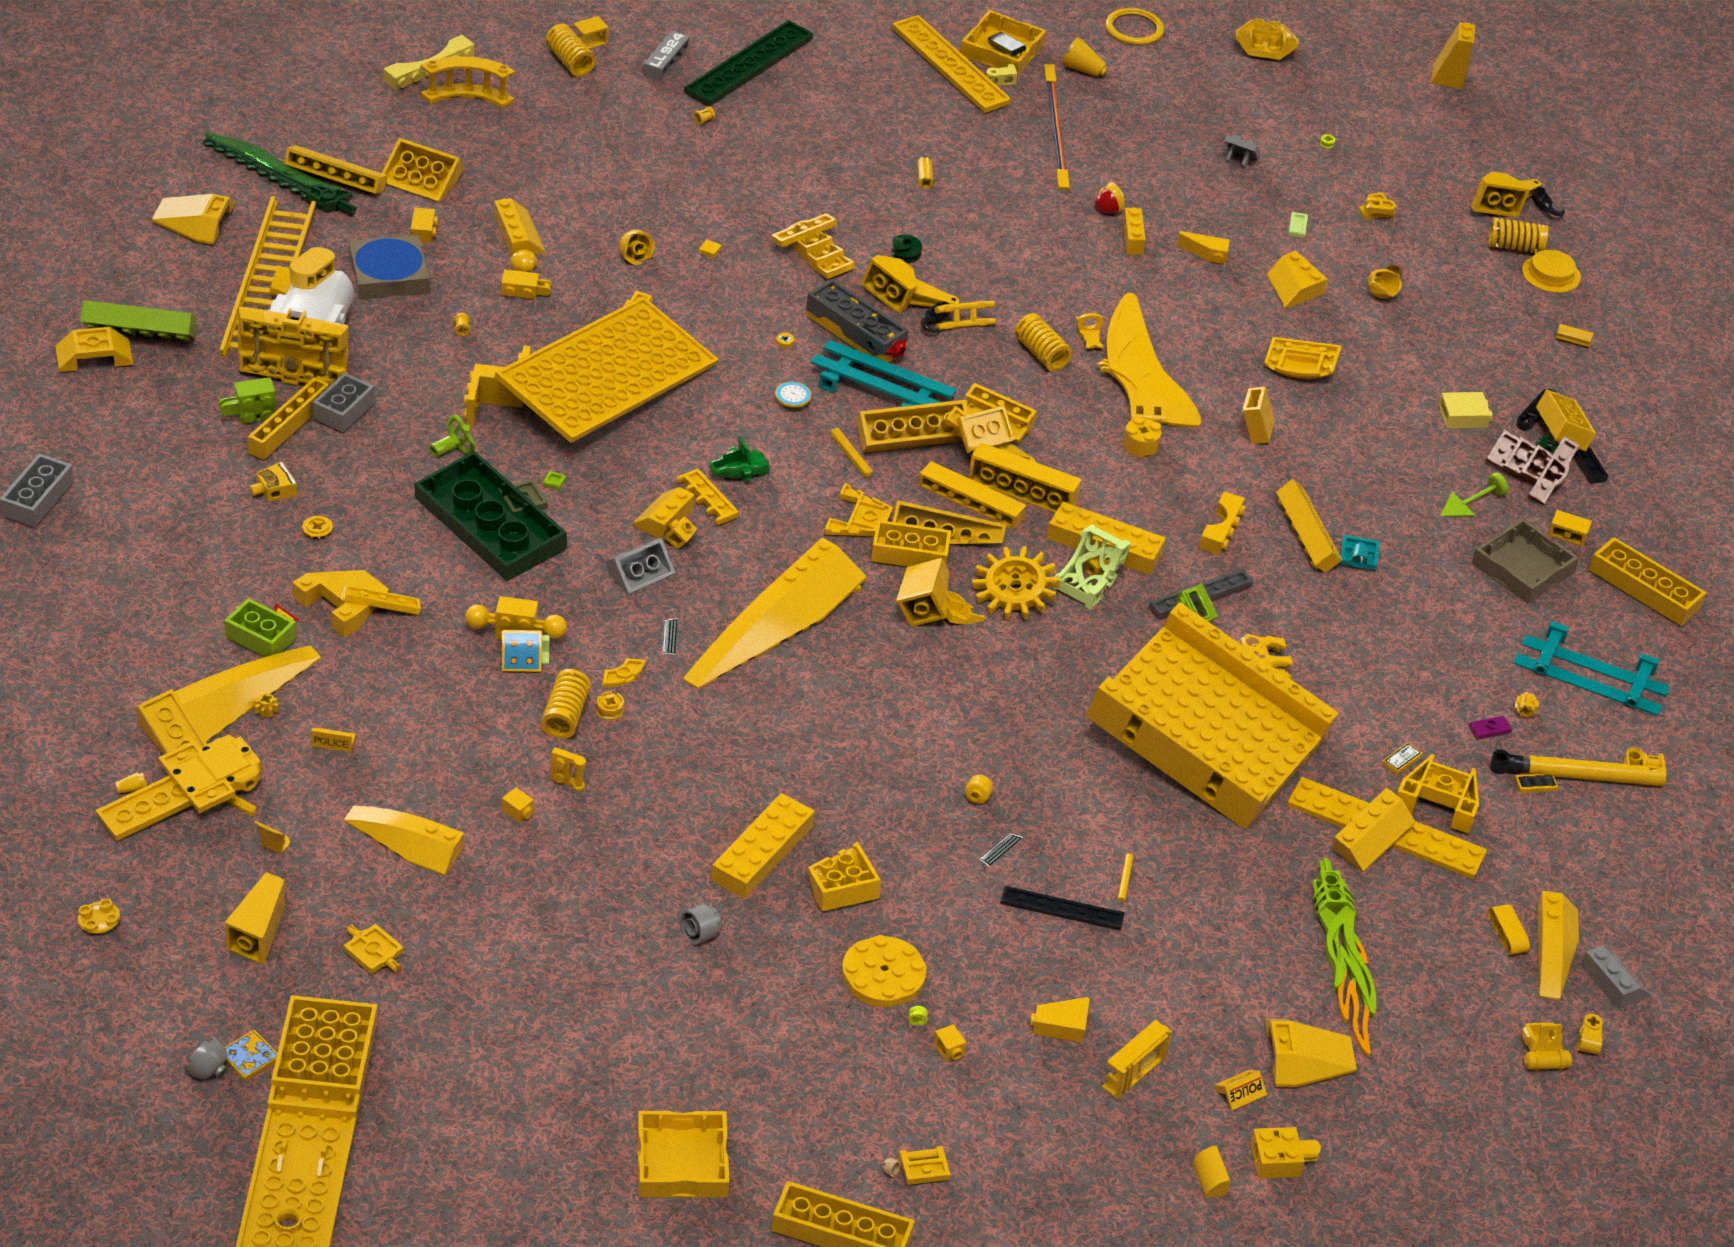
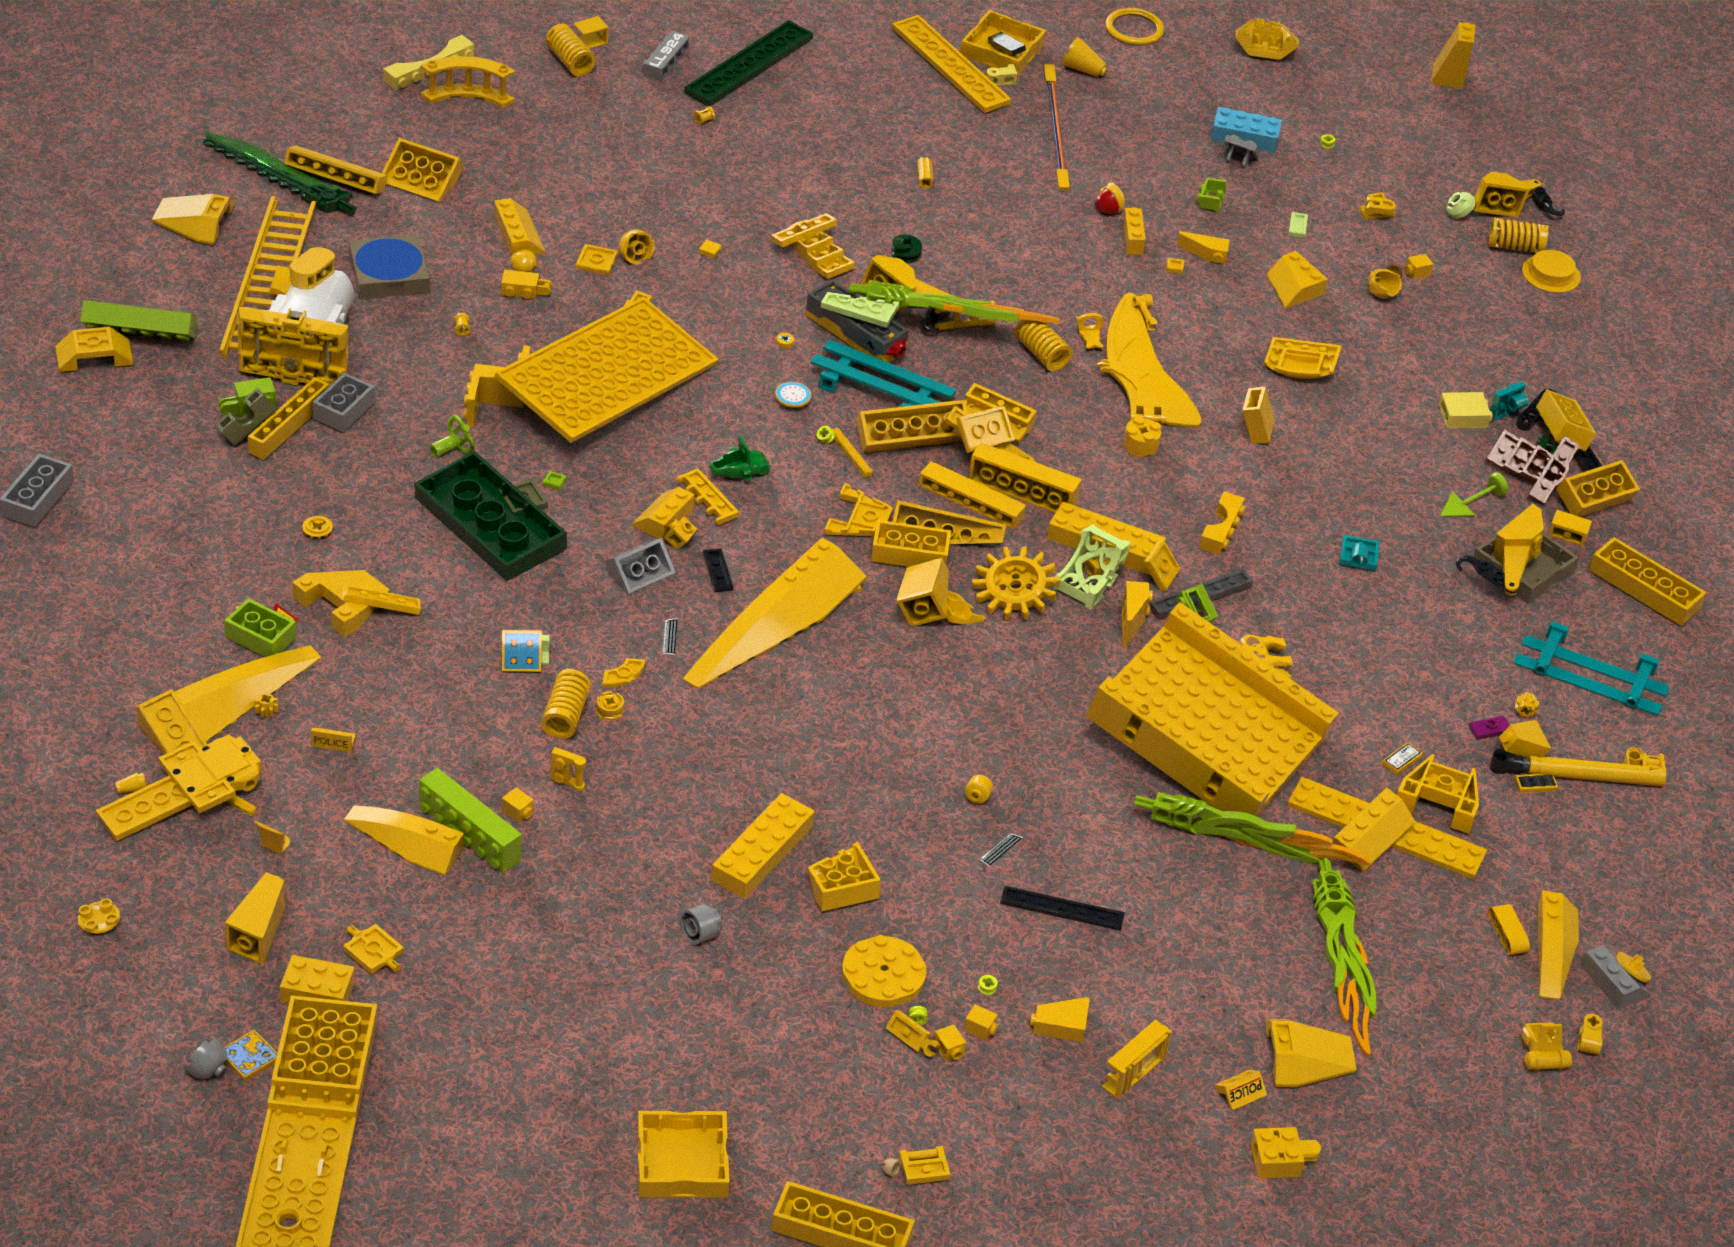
(238, 428): none -> olive arch
(274, 483): yellow torso -> none
(316, 979): none -> yellow brick
(424, 224): yellow brick -> none
(482, 828): none -> lime brick
(515, 615): yellow brick -> none
(596, 259): none -> yellow tile
(718, 570): none -> black tile
(821, 432): none -> neon yellow bush
(860, 308): none -> yellowish green wing
(911, 1033): none -> yellow plate
(977, 308): none -> lime piece
(981, 1022): none -> yellow brick
(987, 990): none -> neon yellow bush
(1125, 878): yellow bar -> none
(1134, 609): none -> yellow slope
(1145, 302): none -> yellow brick
(1162, 565): none -> yellow tile
(1175, 265): none -> yellow tile
(1211, 1172): yellow brick -> none
(1212, 186): none -> lime window
(1246, 829): none -> lime piece
(1247, 126): none -> medium azure brick
(1308, 526): yellow brick -> none
(1418, 266): none -> yellow brick
(1462, 206): none -> yellowish green piece
(1508, 401): none -> teal plate
(1514, 547): none -> yellow slope
(1525, 739): none -> yellow slope
(1574, 335): yellow axle -> none
(1598, 489): none -> yellow brick
(1634, 966): none -> yellow piece

